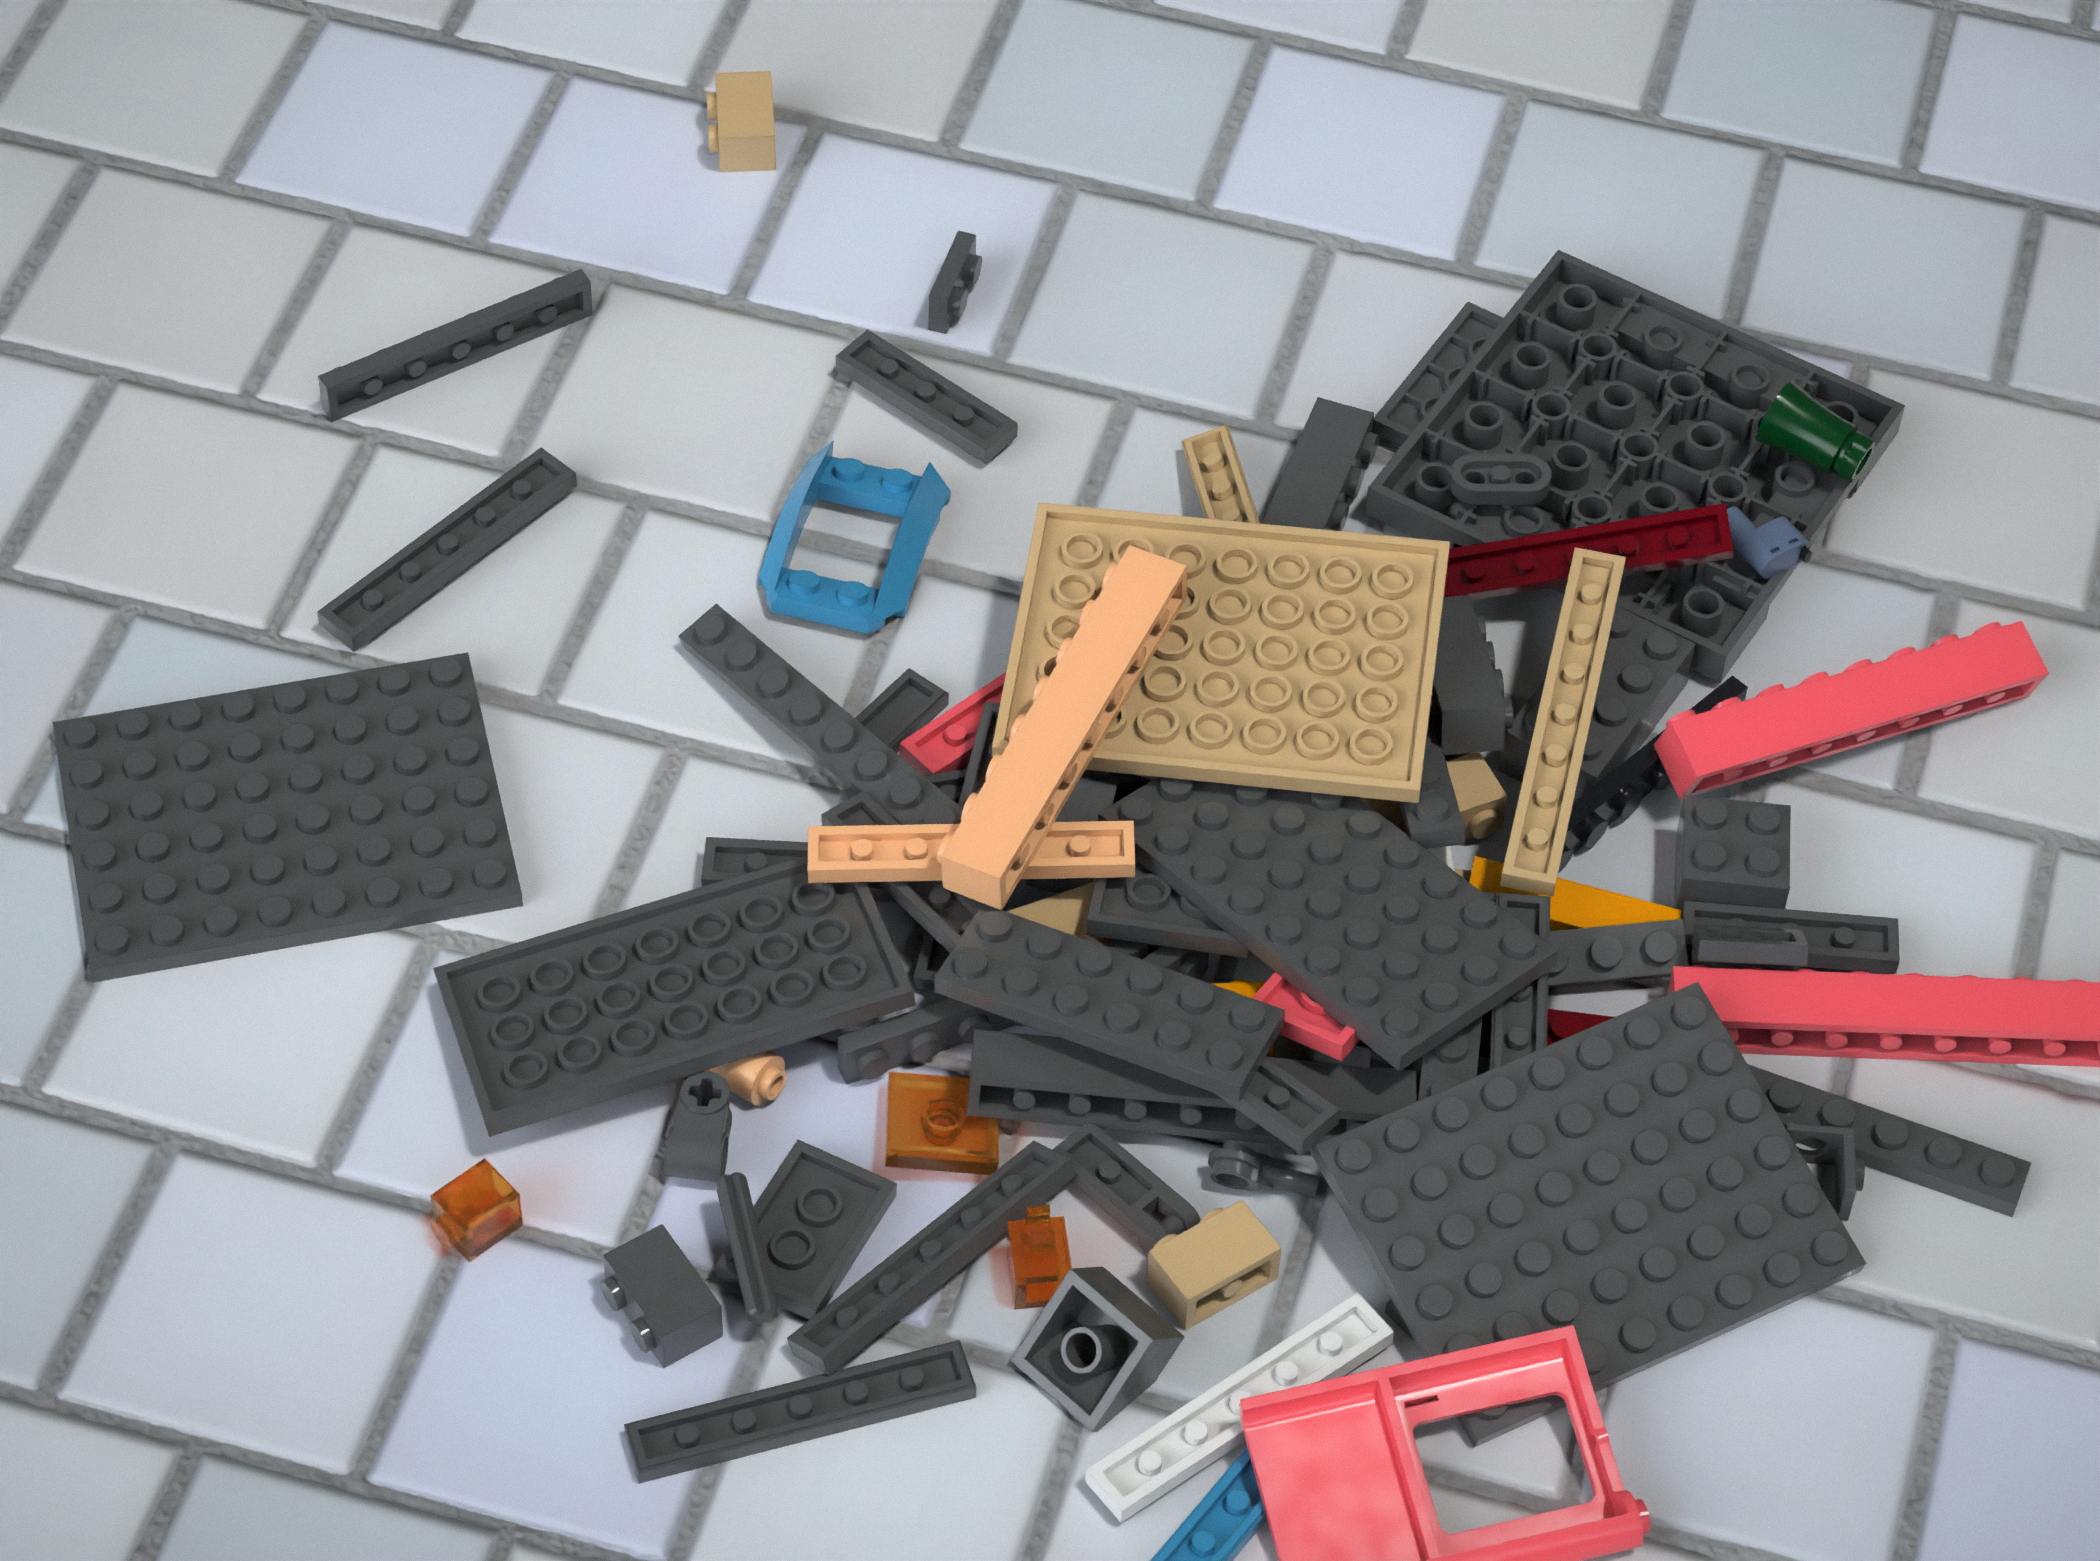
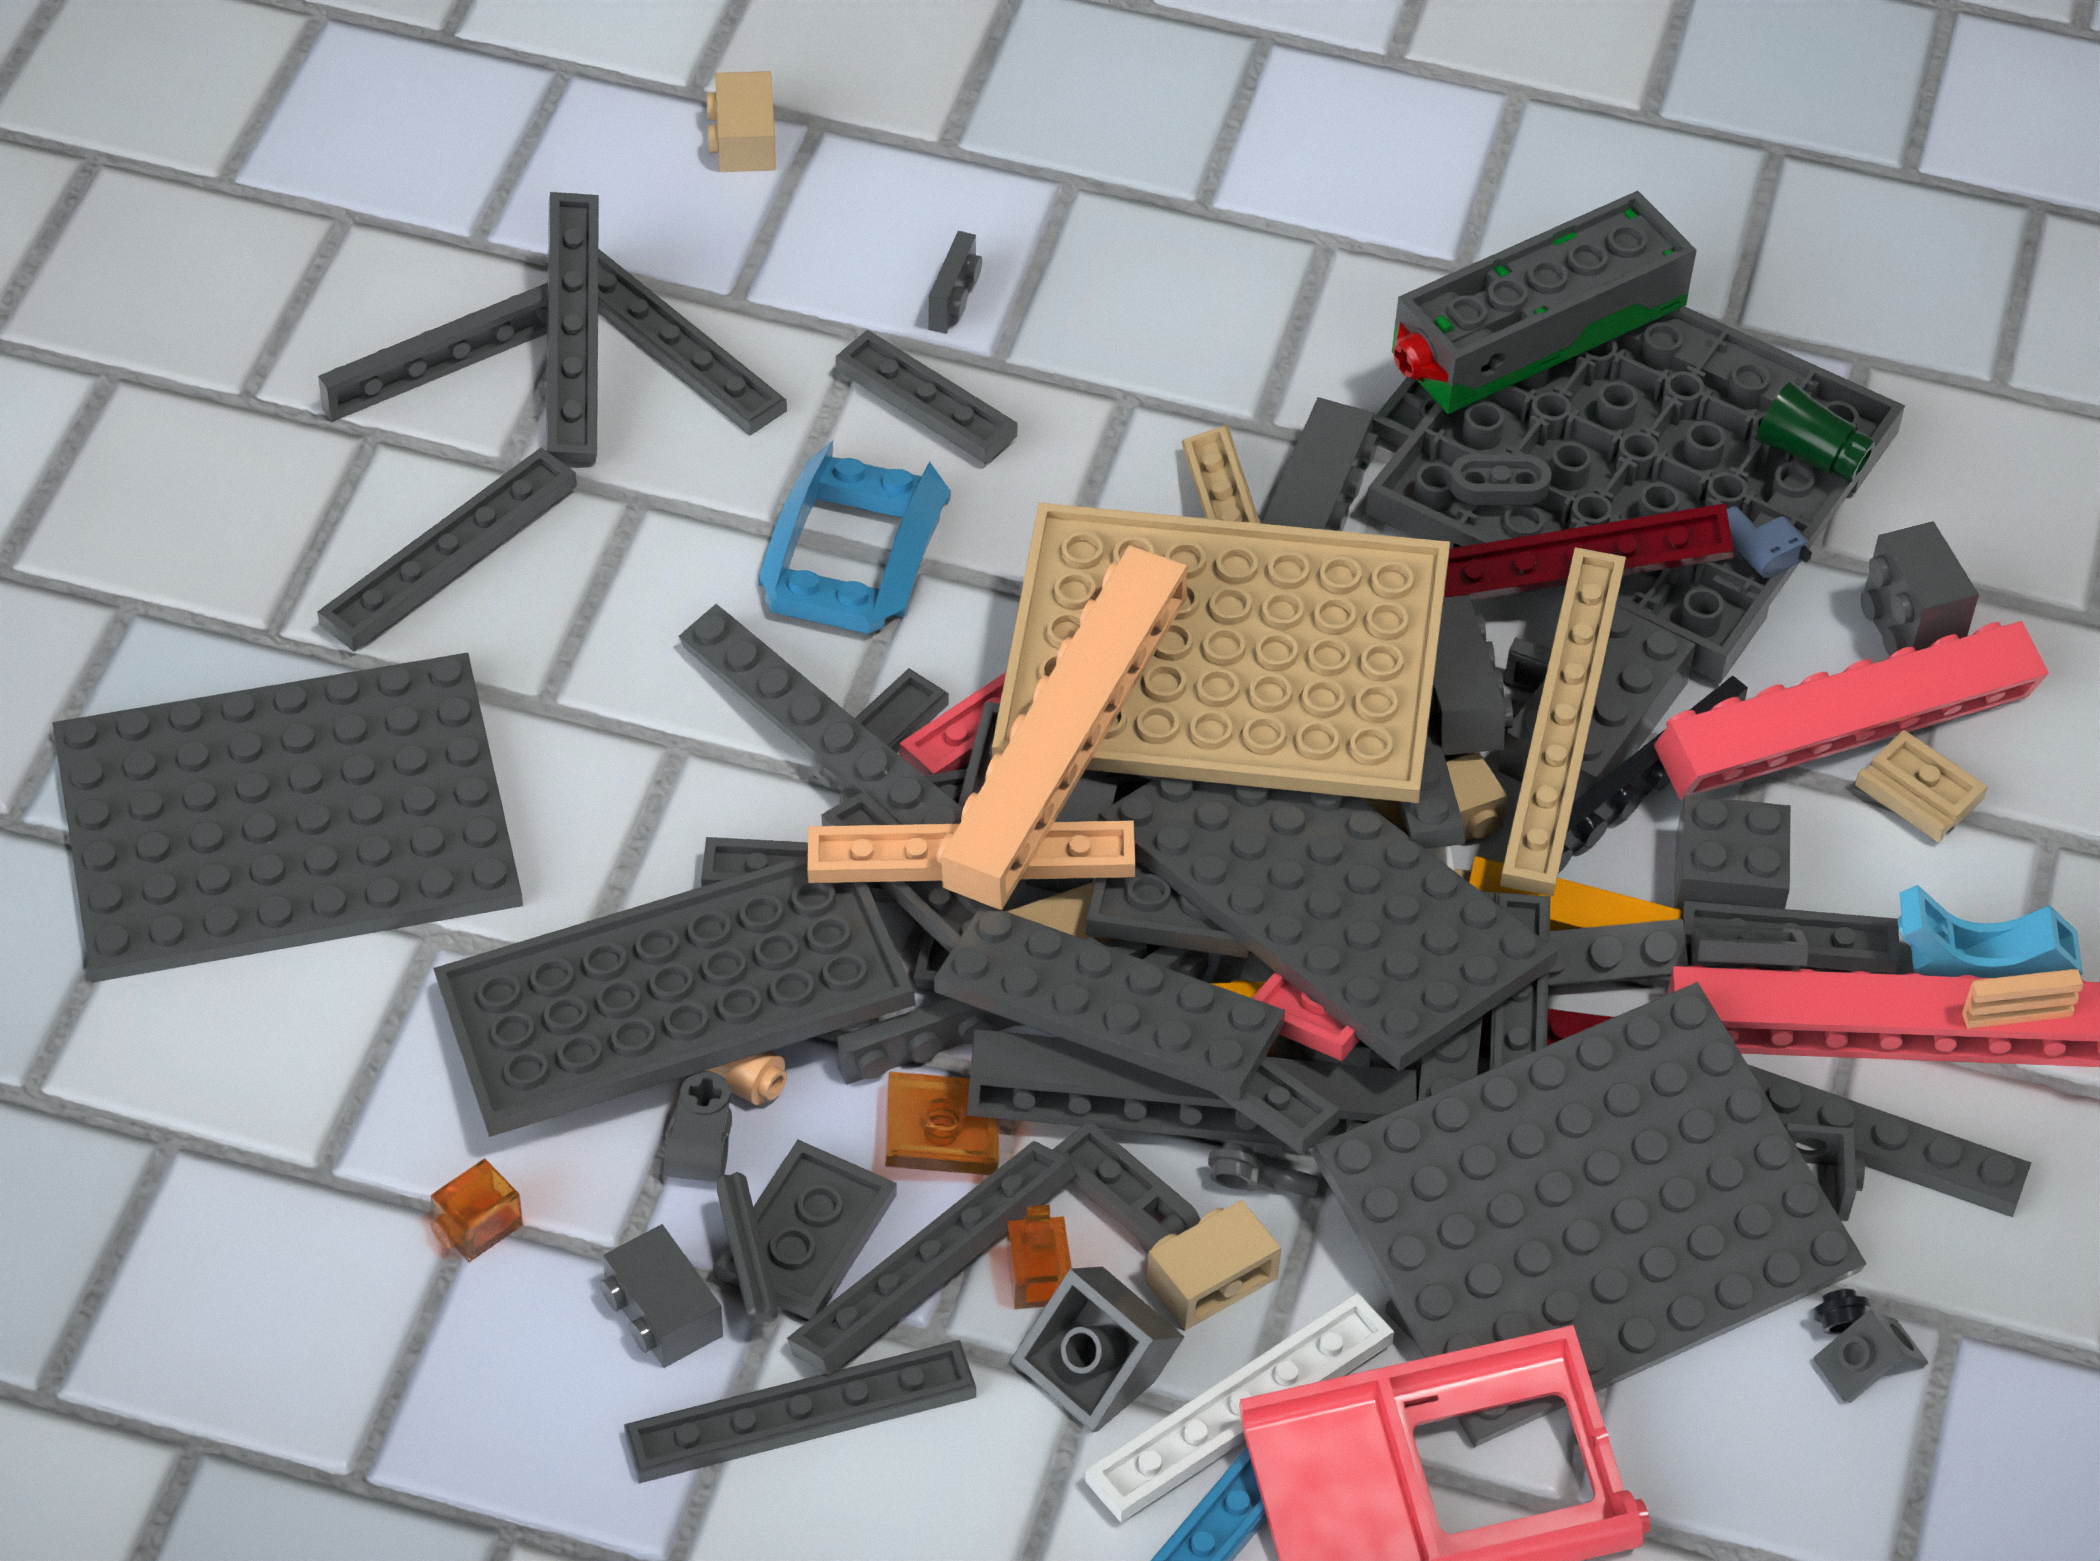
(572, 327): none -> dark grey plate
(685, 349): none -> dark grey tile
(1526, 665): none -> dark grey tile
(1542, 301): none -> dark grey piece
(1840, 1310): none -> black plate
(1866, 1354): none -> dark grey bracket
(1917, 589): none -> dark grey brick
(1921, 785): none -> tan plate
(1986, 950): none -> medium azure arch
(2022, 998): none -> light nougat tile

